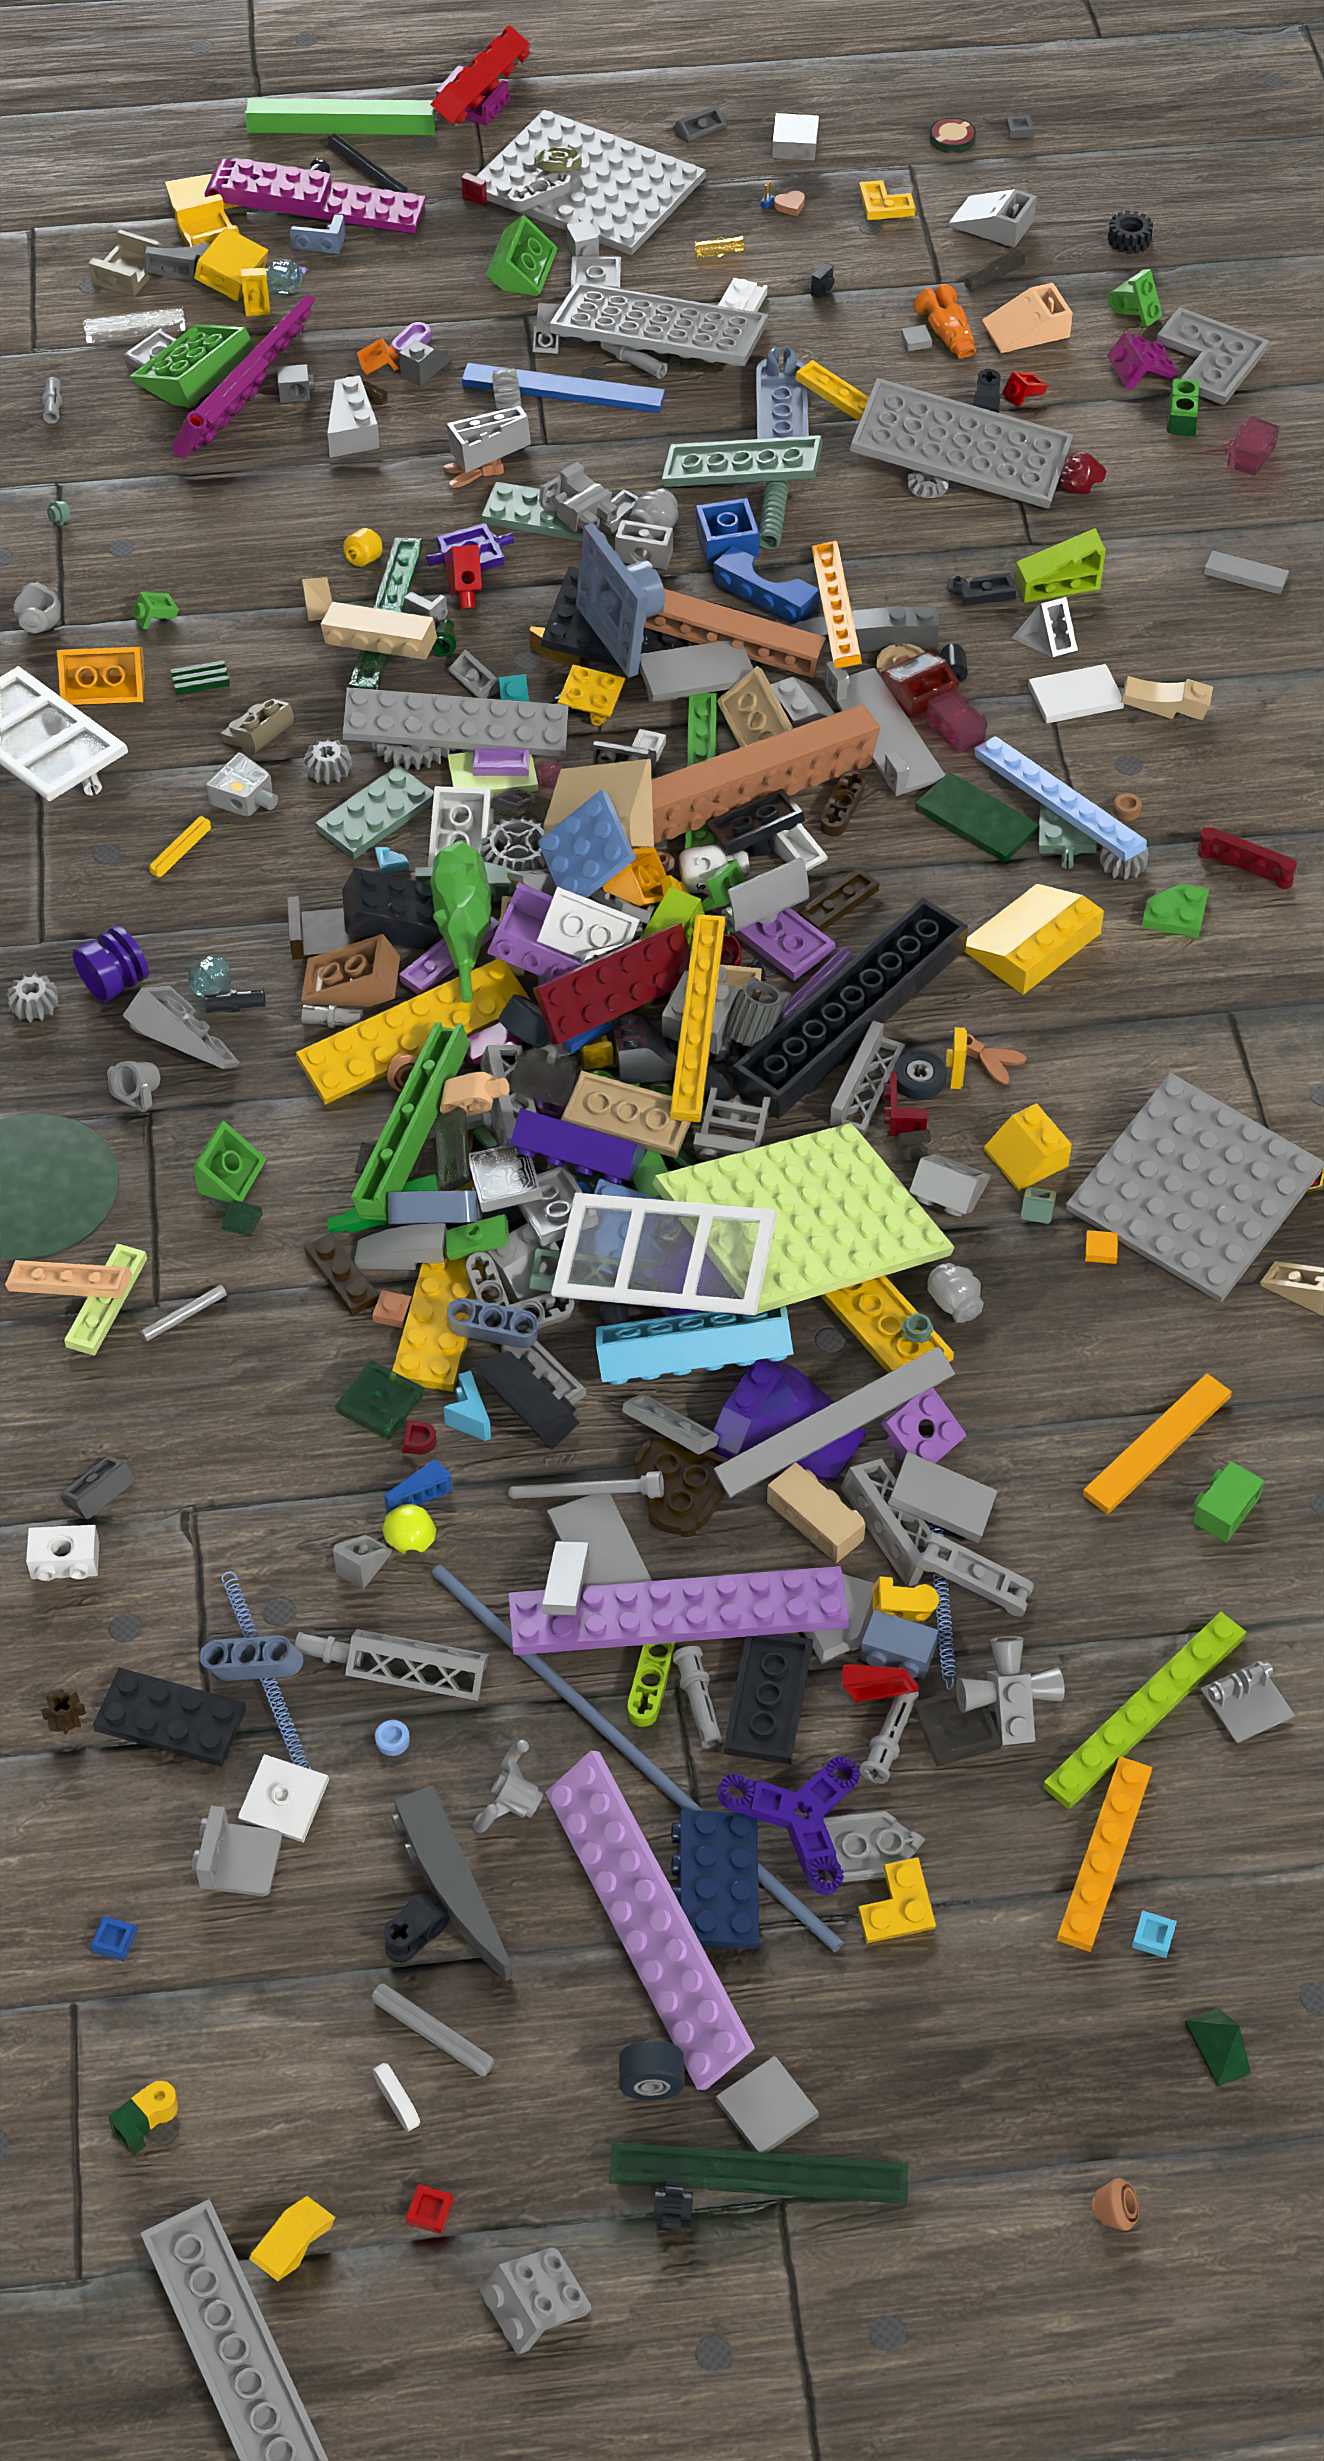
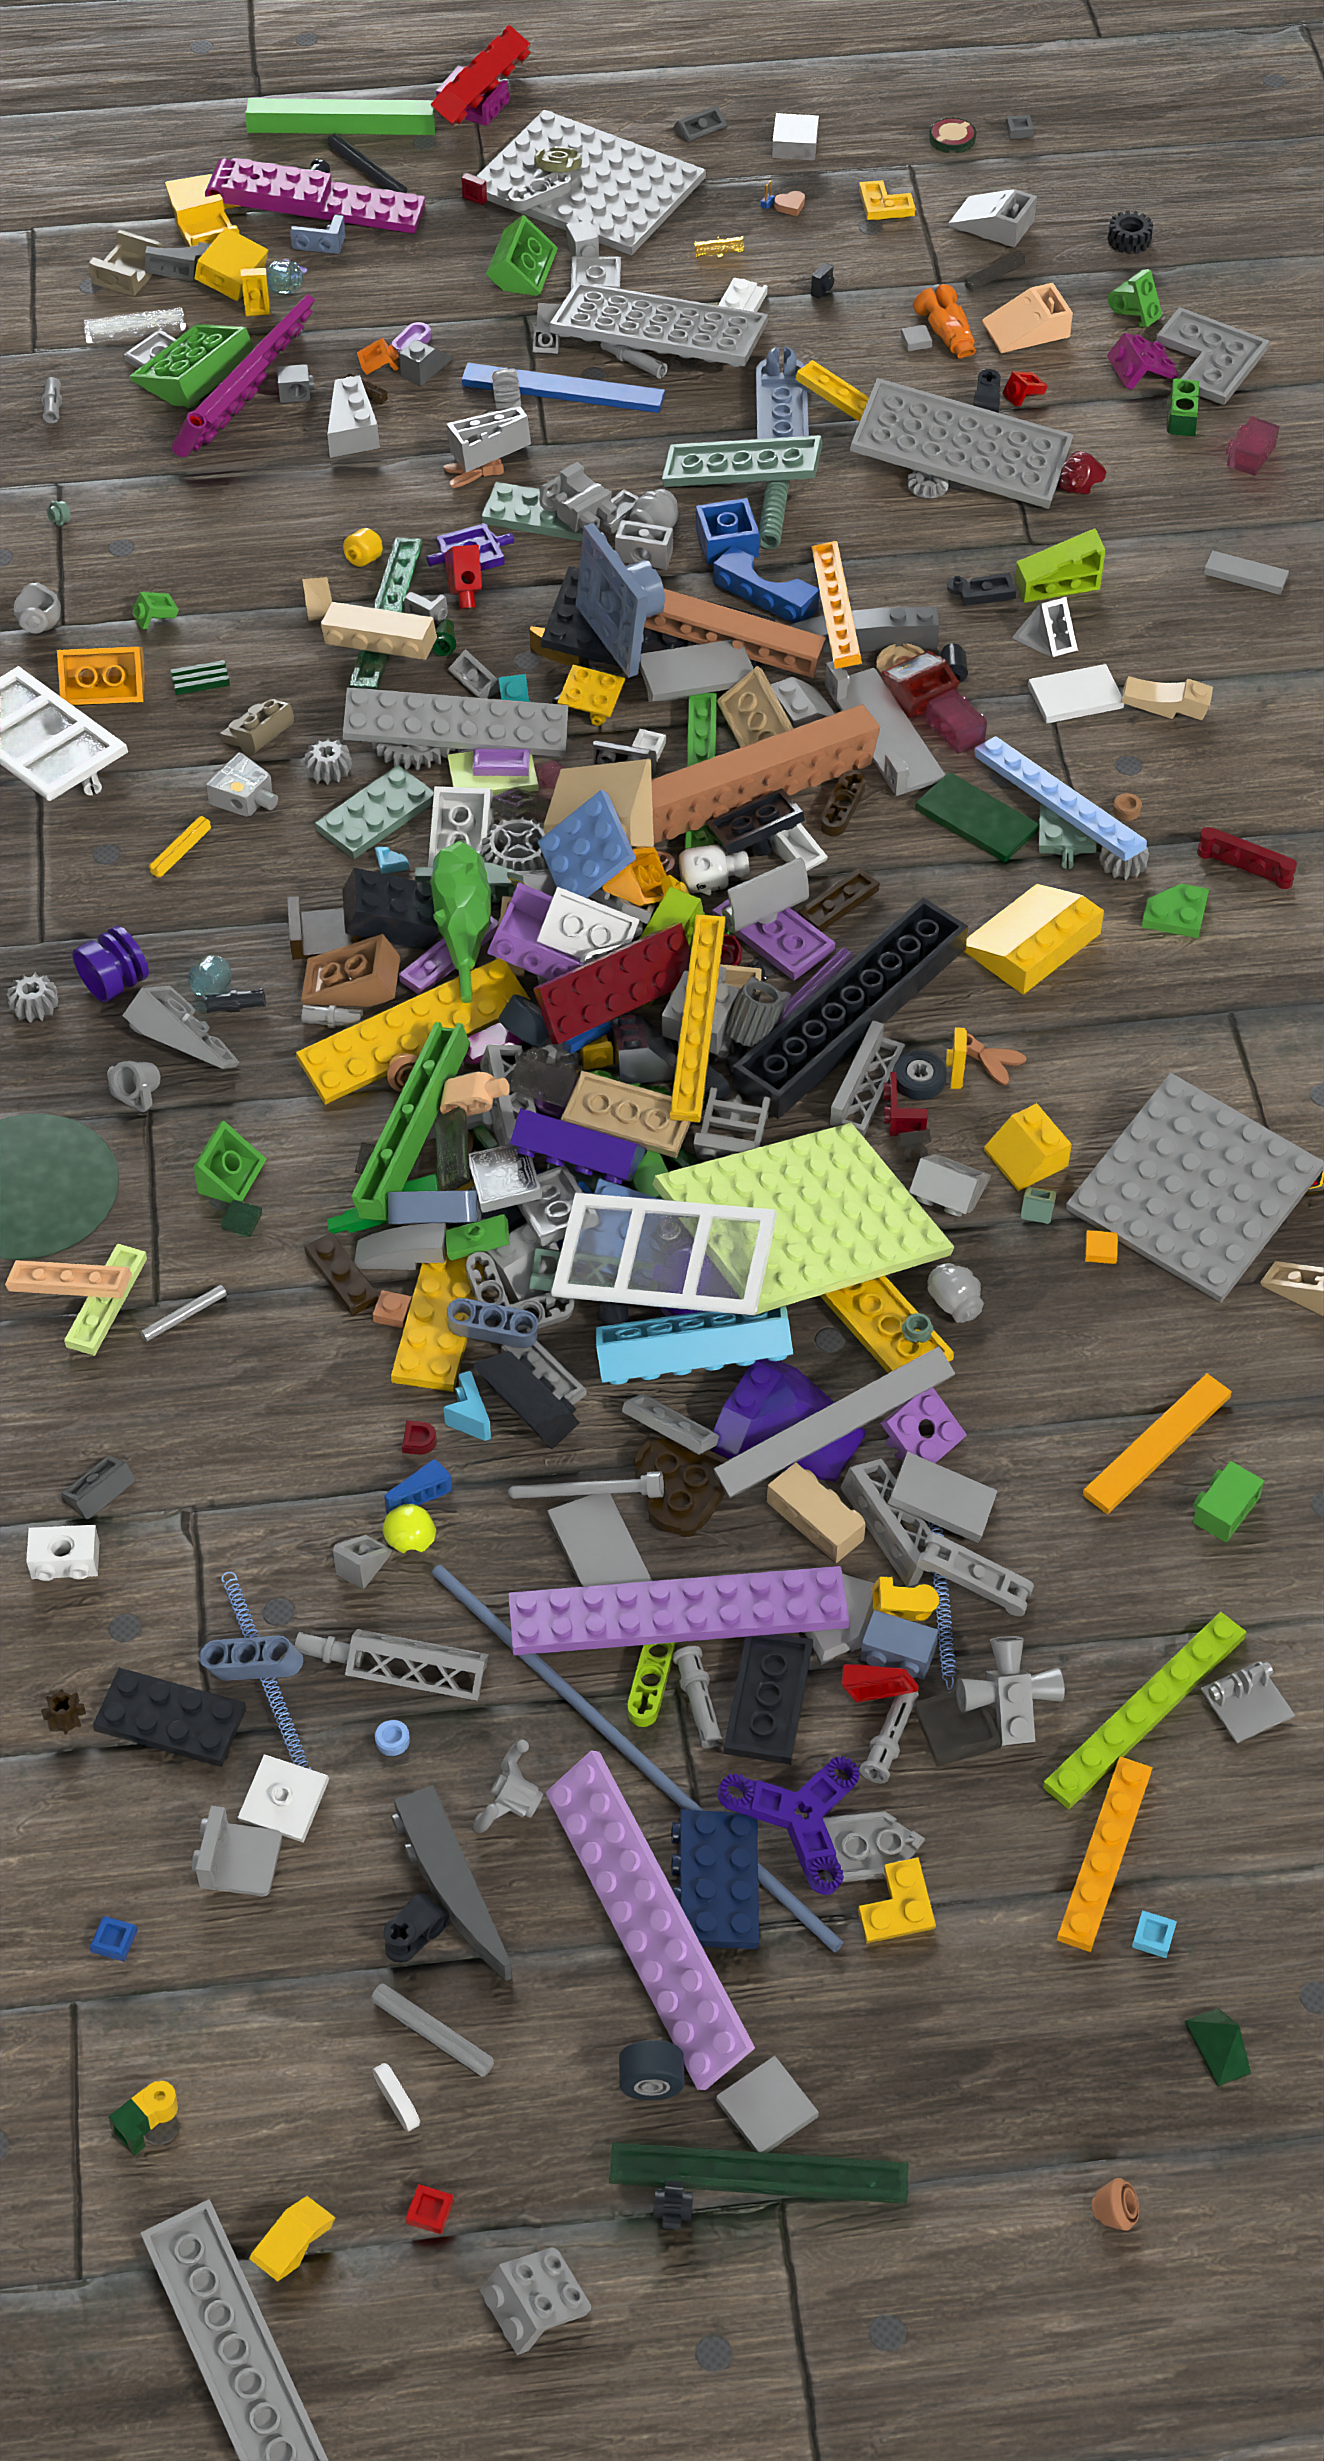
(380, 1399): clear green plate -> none
(565, 1578): tile -> none
(725, 878): bright green panel -> none

